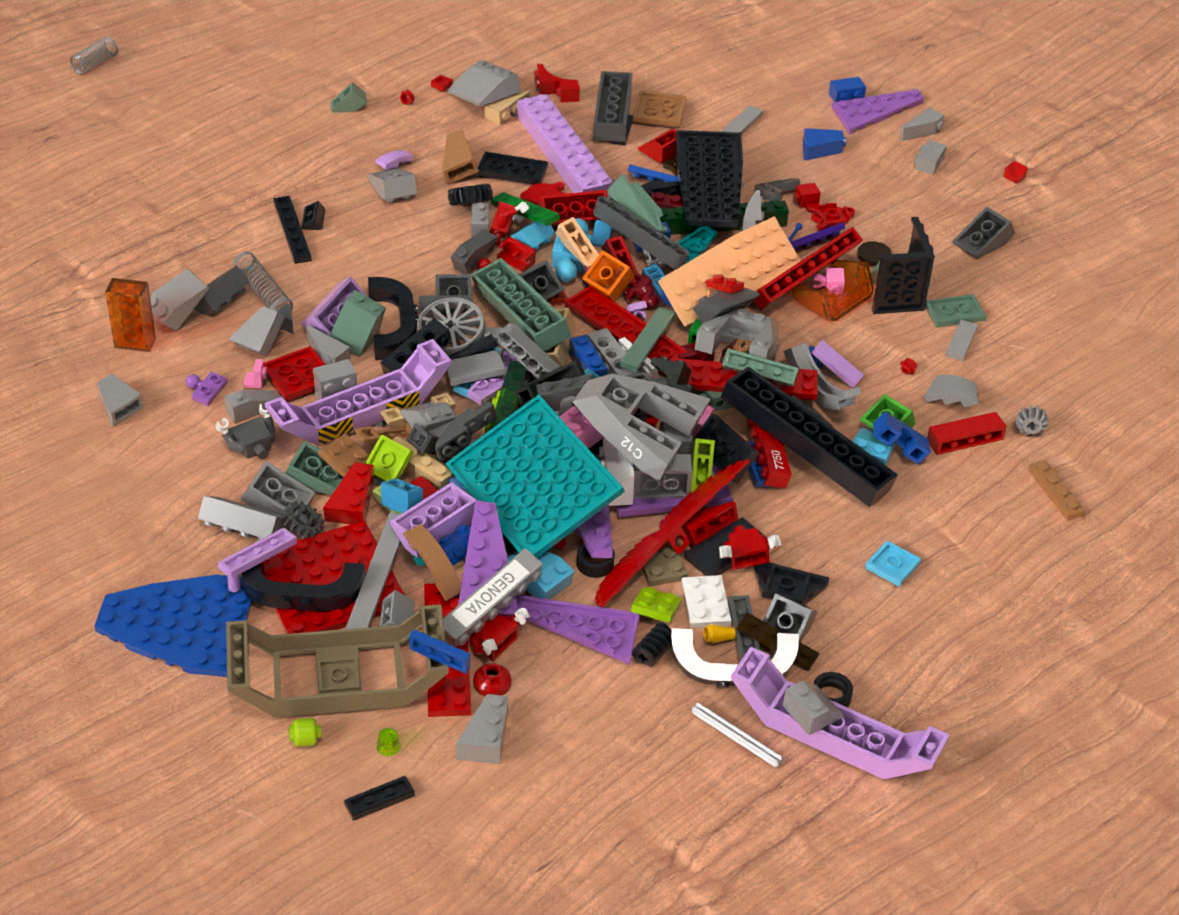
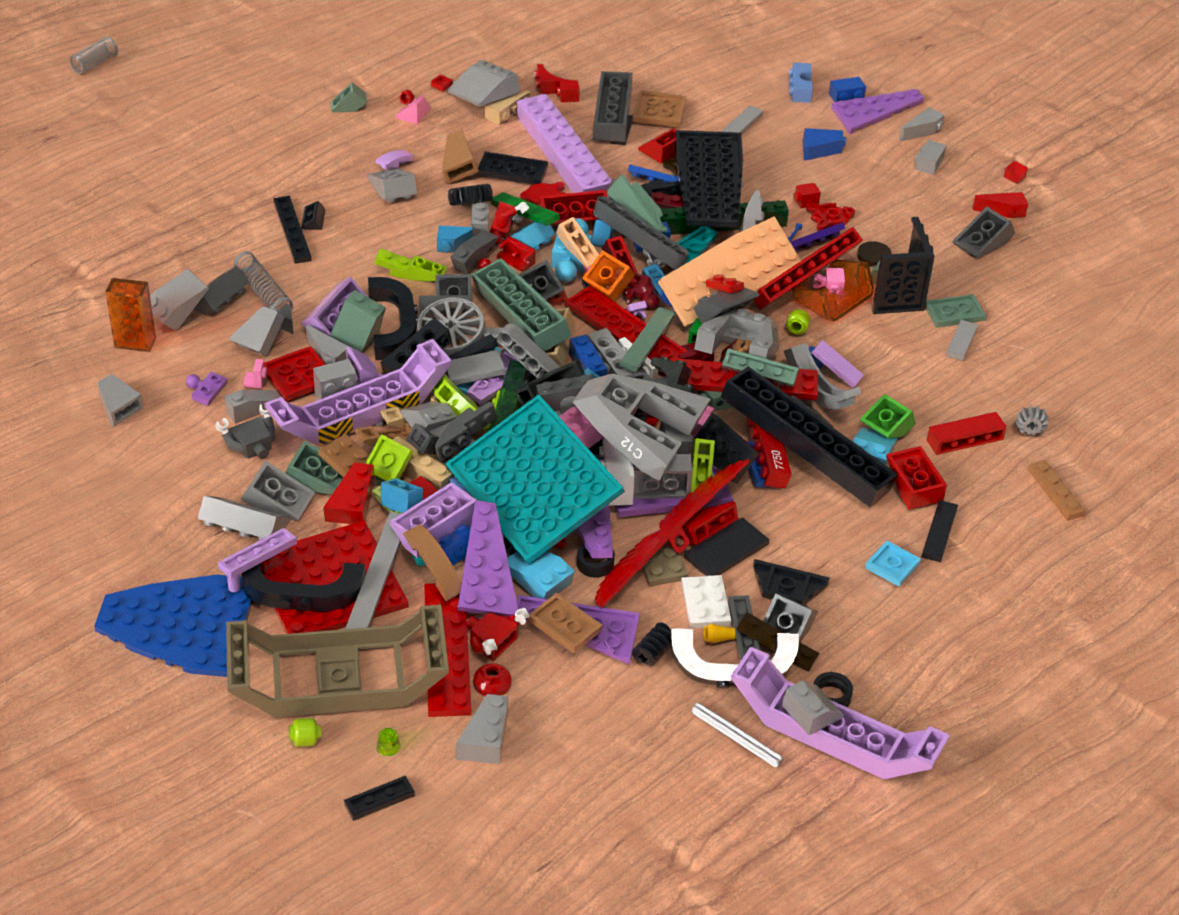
(303, 519): dark grey gear -> none
(363, 366): none -> lavender slope
(396, 609): light grey brick -> none
(412, 269): none -> lime slope
(415, 111): none -> bright pink slope
(439, 651): blue plate -> none
(449, 393): none -> lime slope
(451, 237): none -> dark azure slope
(491, 597): light grey brick -> none
(565, 622): none -> medium nougat plate
(656, 604): lime plate -> none
(748, 547): red torso -> none
(773, 190): dark grey beam -> none
(798, 322): none -> lime head
(800, 82): none -> medium blue arch
(908, 366): red plate -> none
(913, 444): blue arch -> none
(917, 477): none -> red slope
(939, 531): none -> black tile
(952, 390): light grey slope -> none
(1006, 204): none -> red slope

